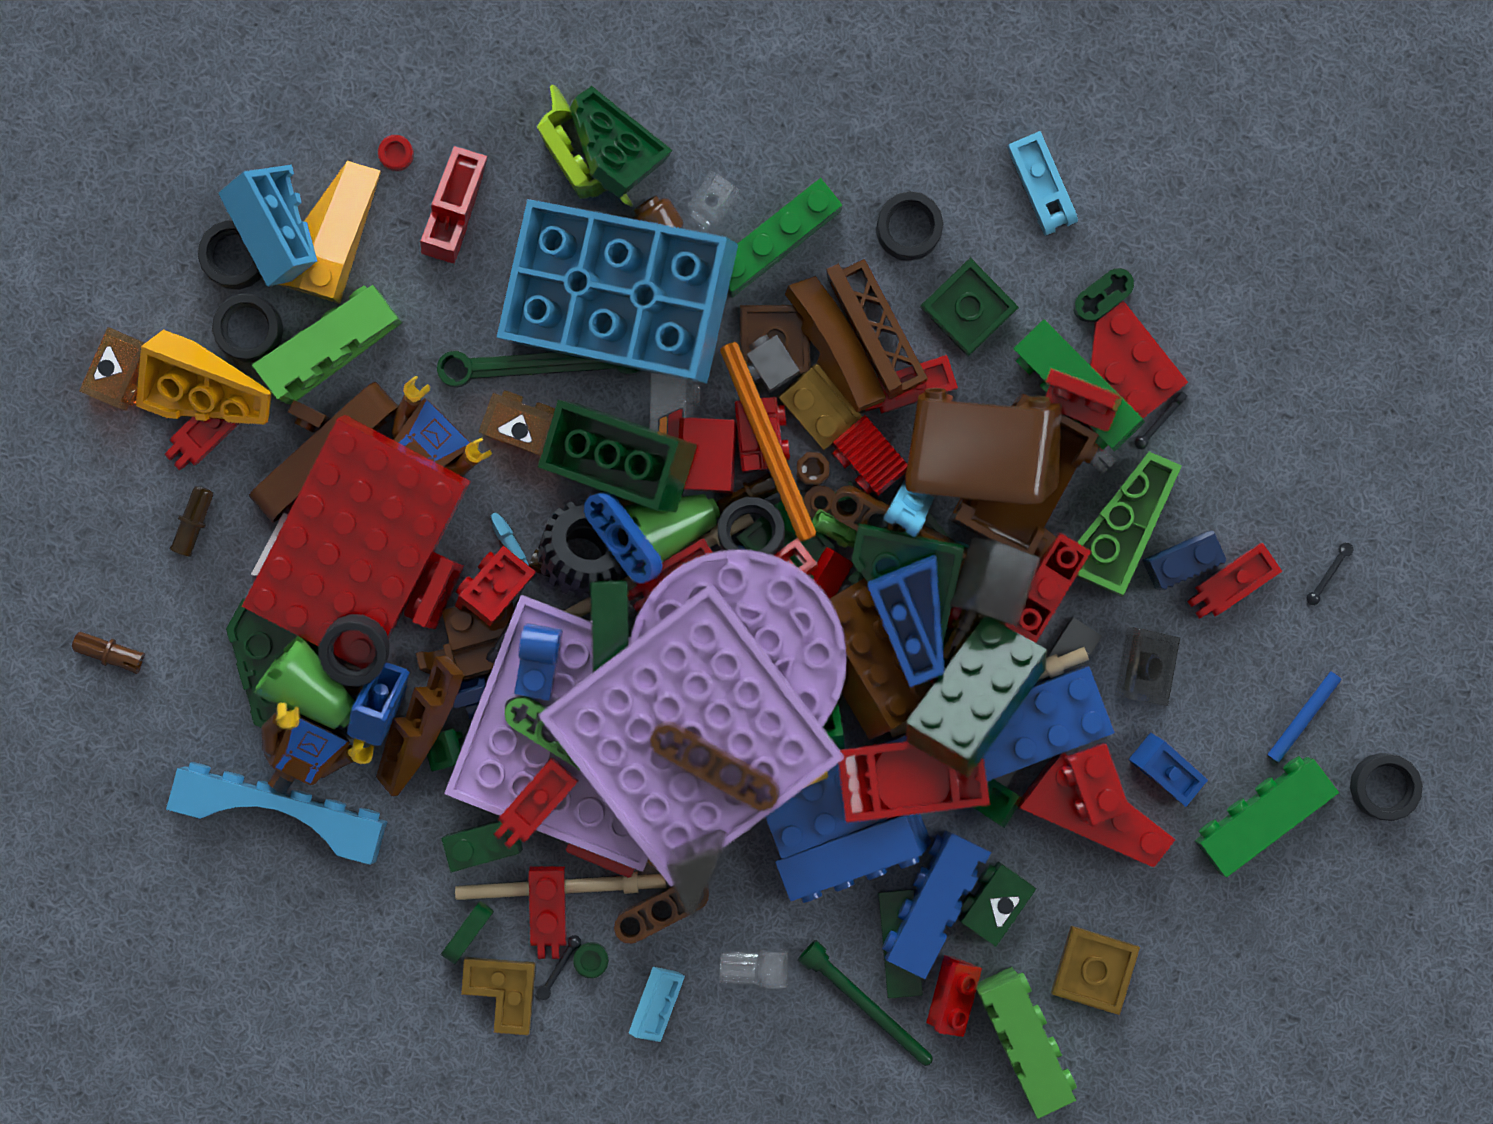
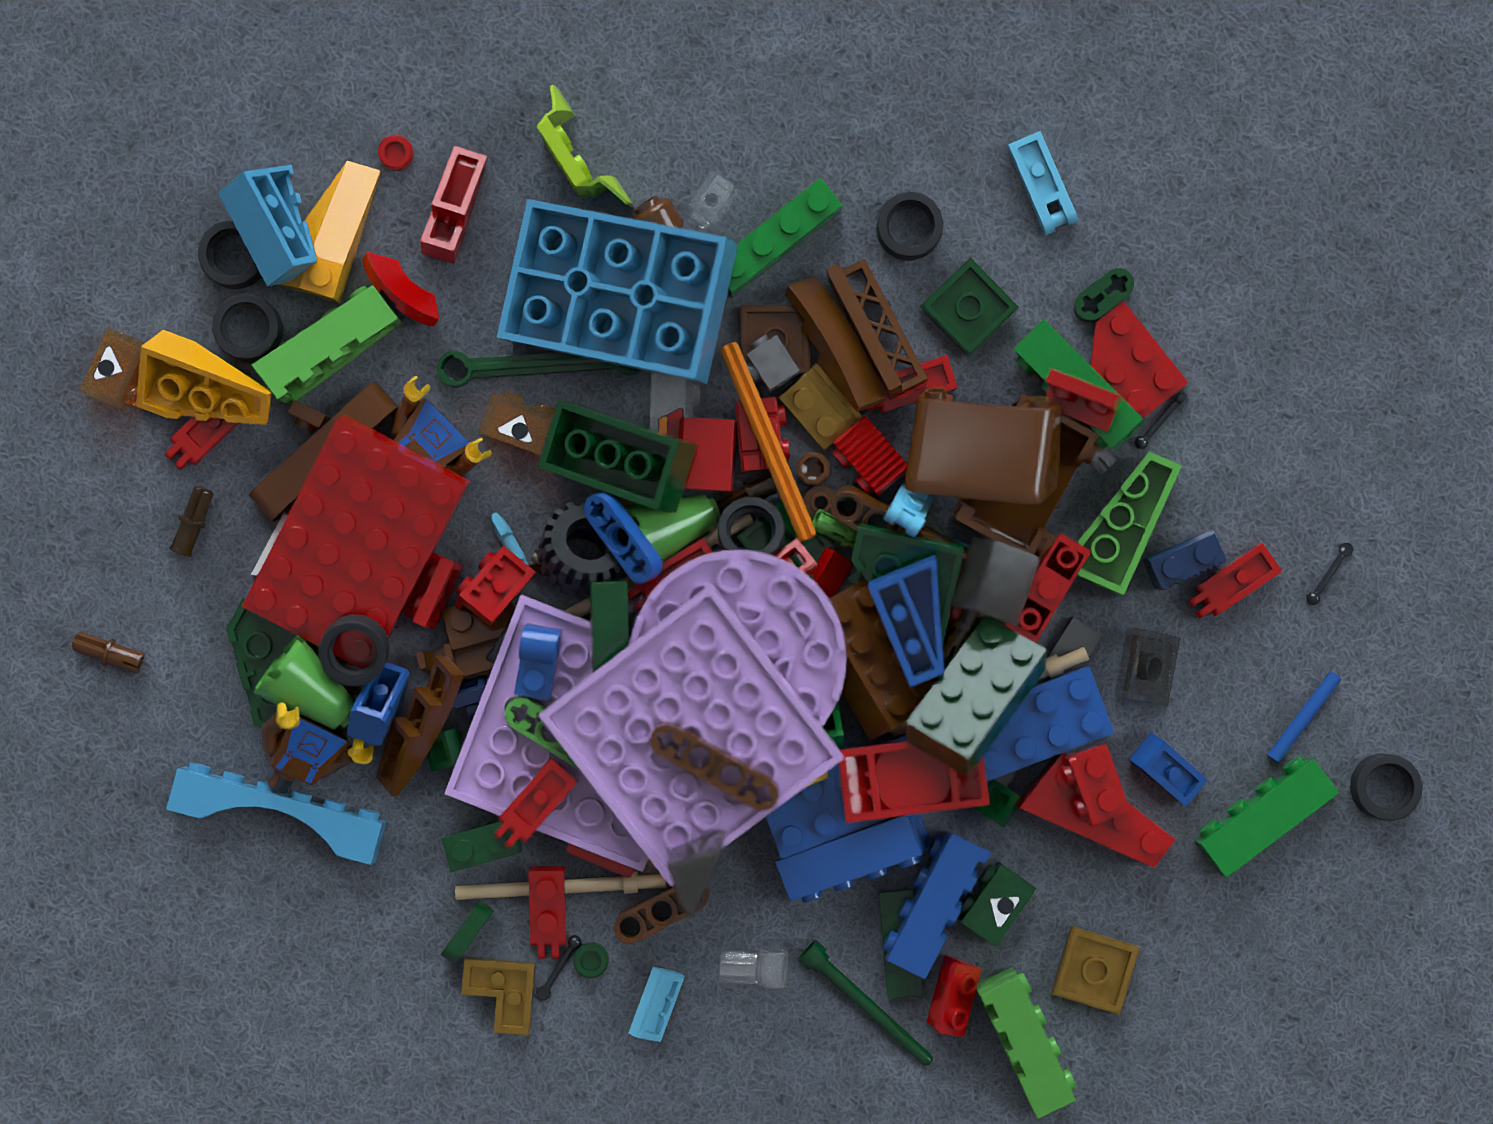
(410, 298): none -> red tile
(614, 143): dark green plate -> none

